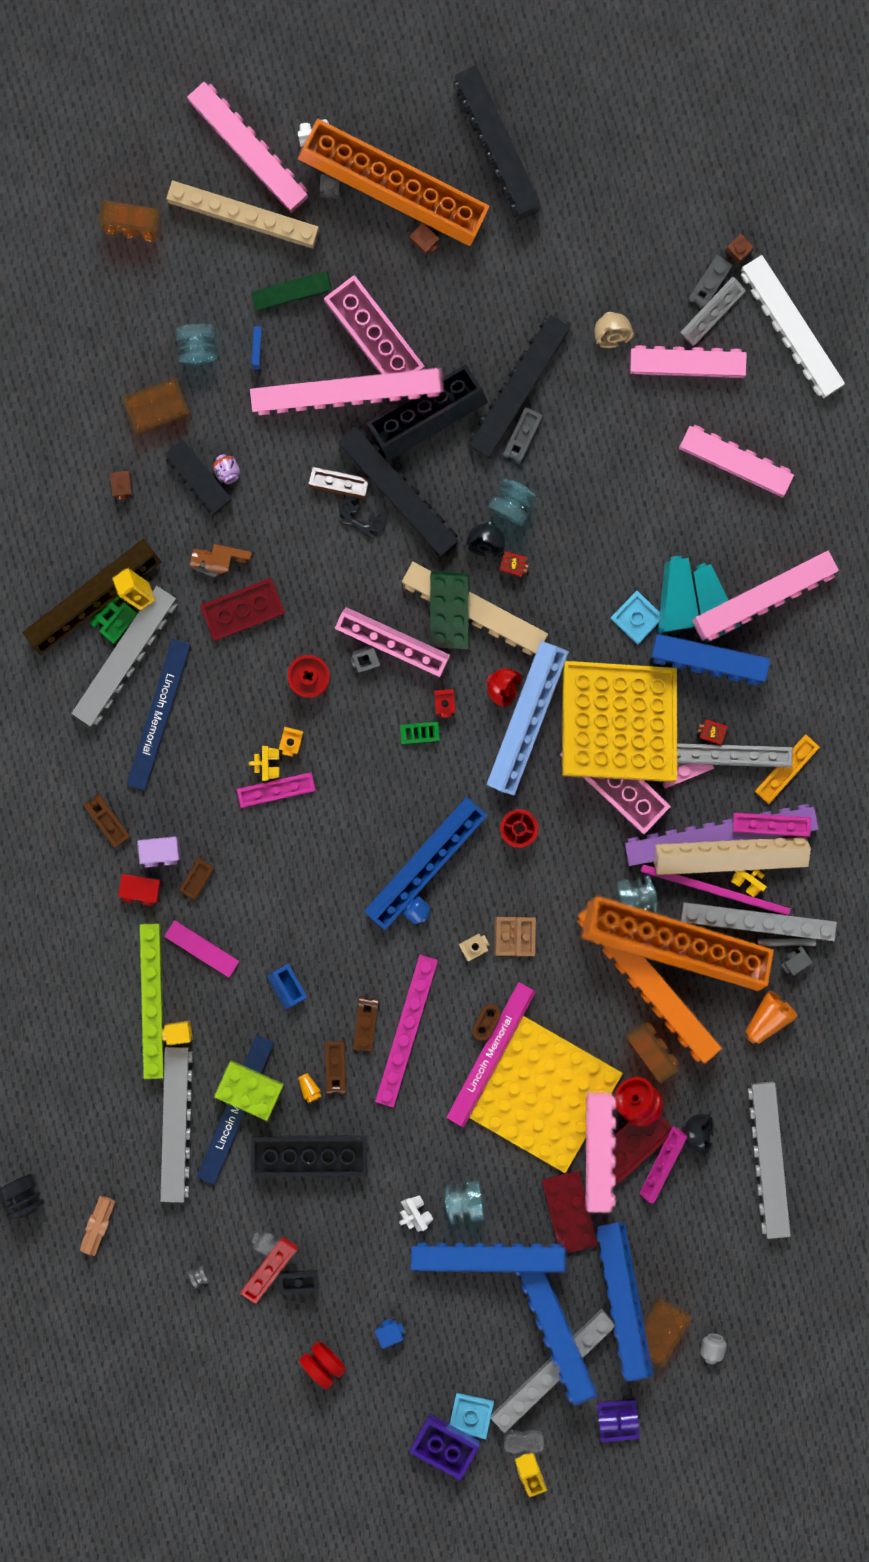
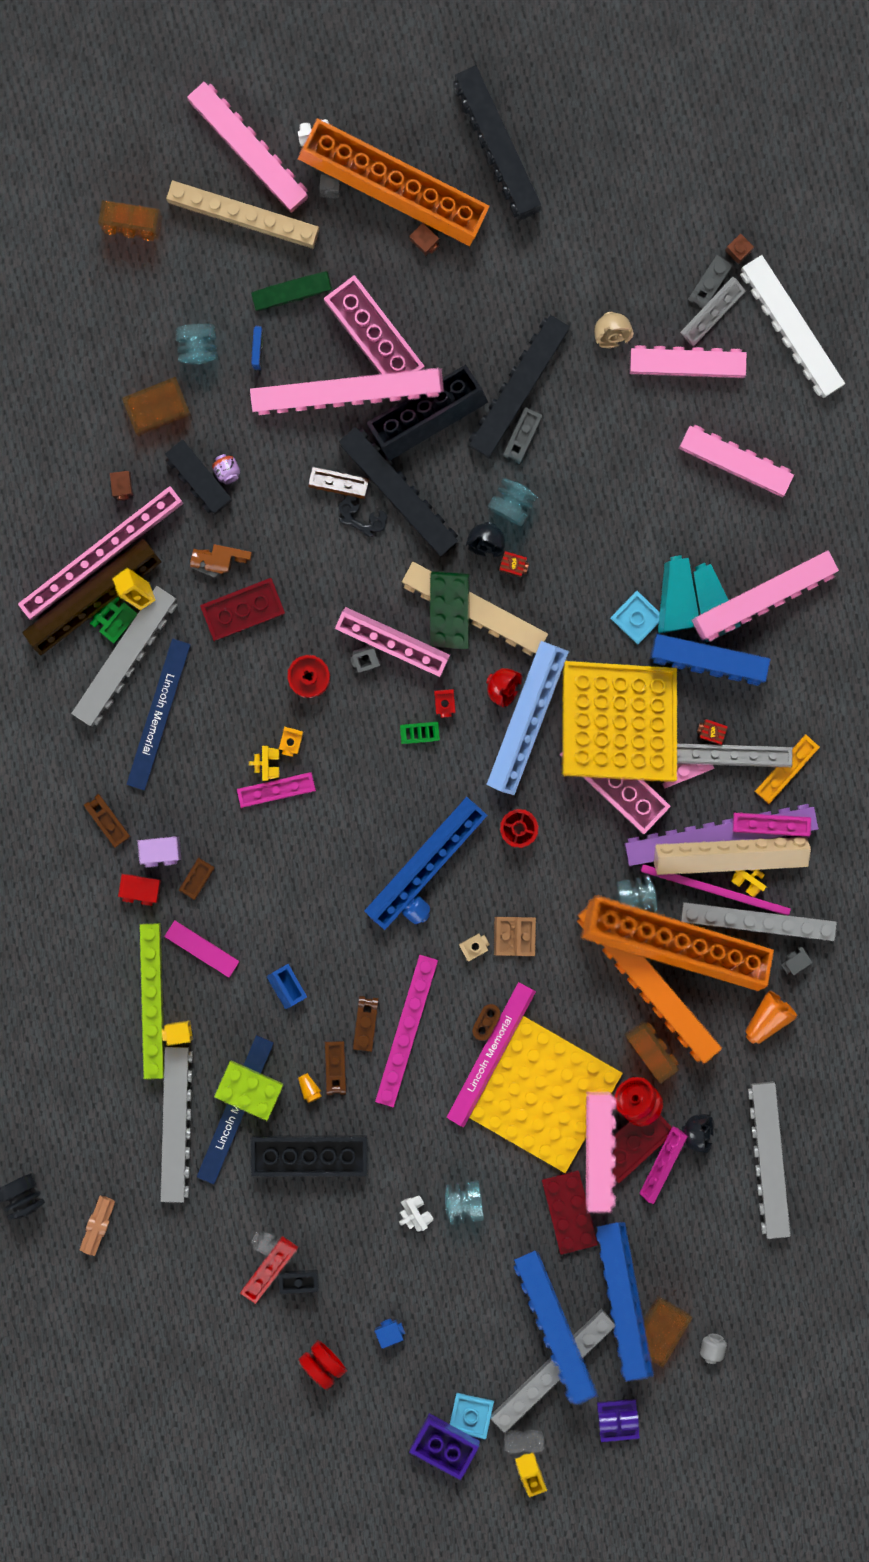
(100, 553): none -> bright pink brick
(198, 1276): flat silver wheel -> none
(489, 1258): blue brick -> none
(787, 942): light grey bar -> none

